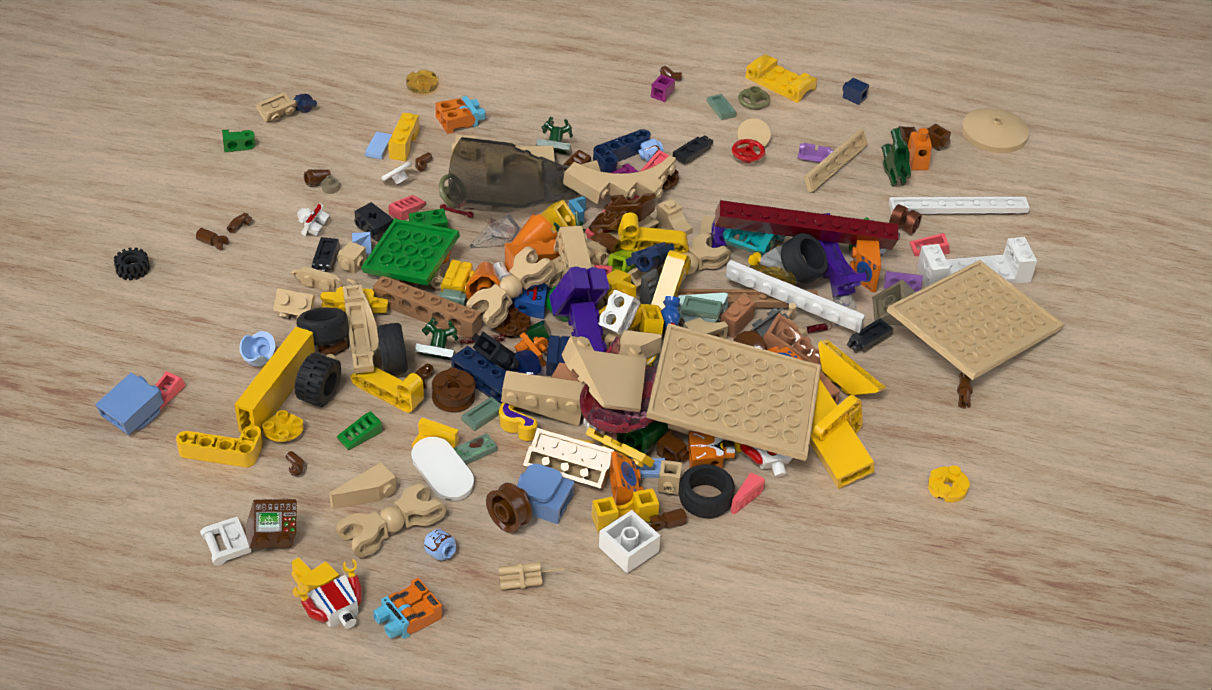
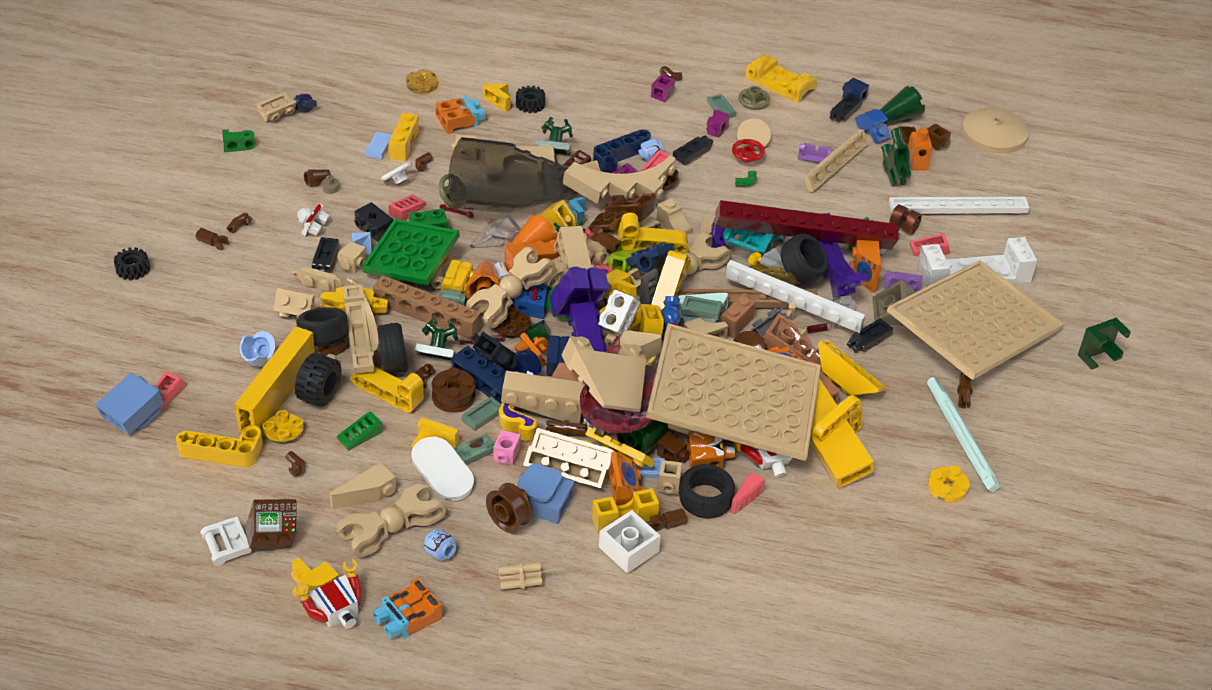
(497, 95): none -> yellow slope
(507, 447): none -> bright pink brick
(530, 99): none -> black tyre
(566, 428): none -> reddish brown pin
(717, 123): none -> magenta brick
(748, 181): none -> green arm
(845, 107): none -> black hinge
(874, 122): none -> blue brick
(904, 105): none -> dark green cone
(963, 435): none -> light aqua piece
(1101, 339): none -> dark green panel

